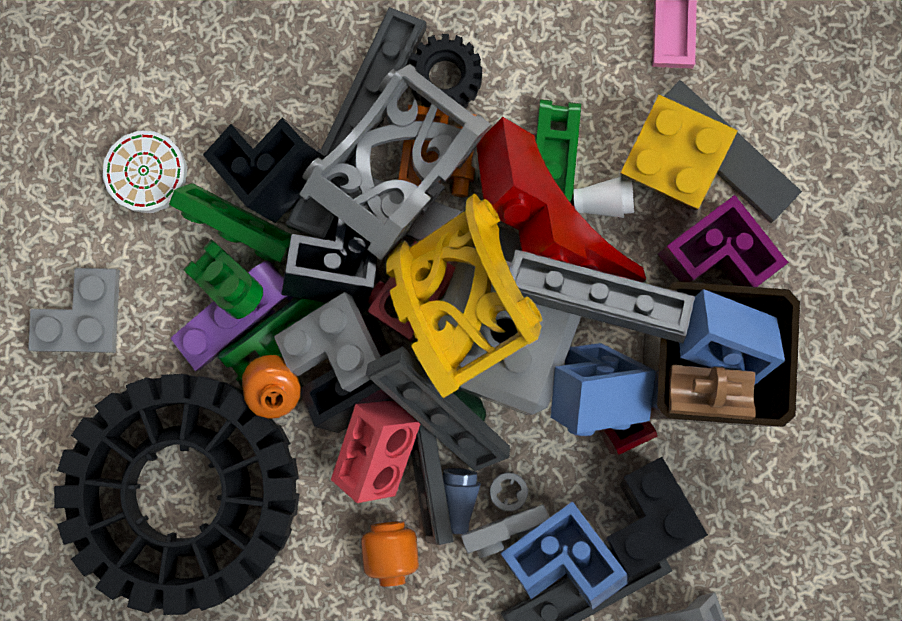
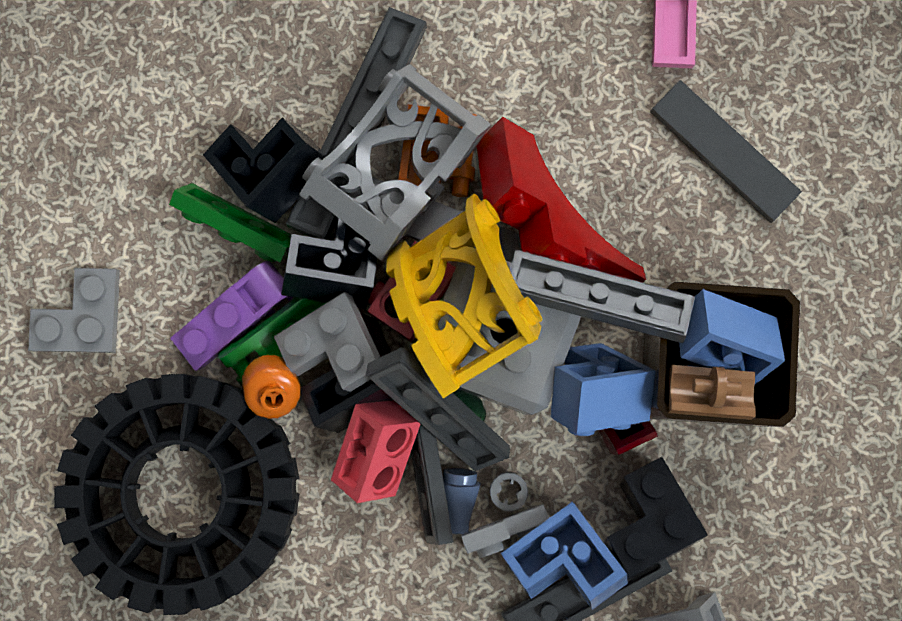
(144, 171): white tile -> none
(225, 281): green plate -> none
(389, 553): orange head -> none
(454, 52): black tyre -> none
(557, 146): green plate -> none
(605, 198): white cone -> none
(678, 152): yellow brick -> none
(730, 240): magenta brick -> none

